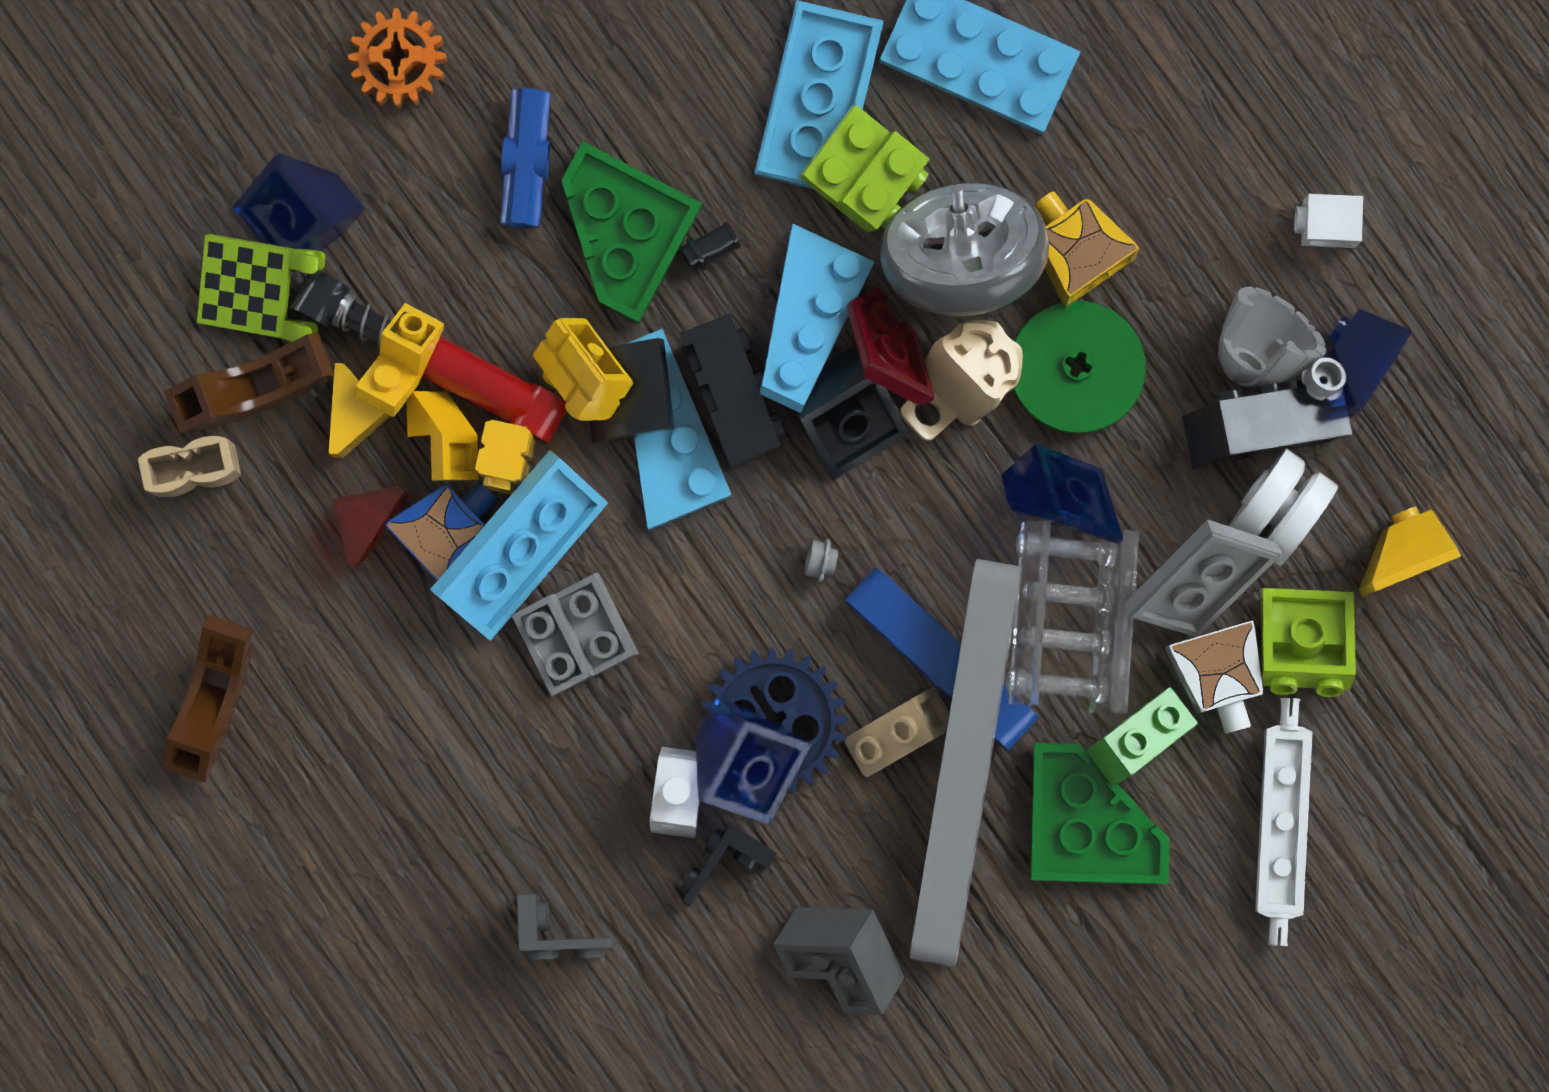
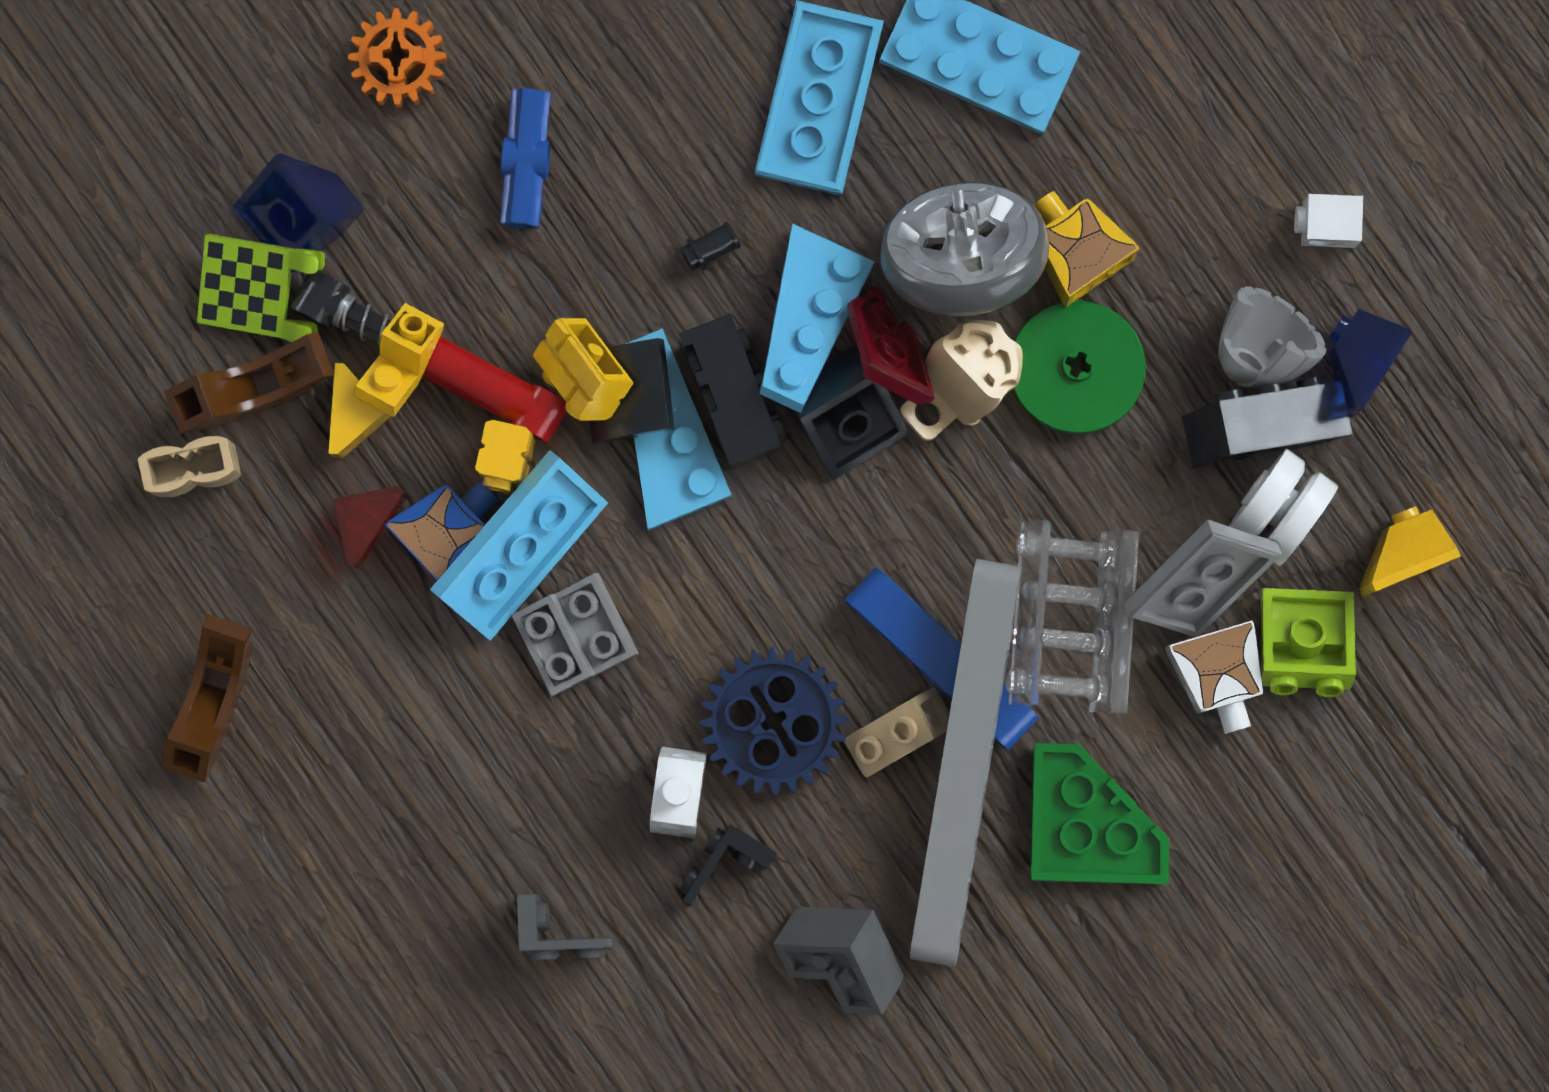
(452, 437): yellow slope -> none
(625, 227): green plate -> none
(746, 761): clear blue slope -> none
(820, 560): light grey plate -> none
(865, 169): lime plate -> none
(1062, 491): clear blue slope -> none
(1141, 737): brick -> none
(1283, 821): white plate -> none
(1331, 373): light grey plate -> none

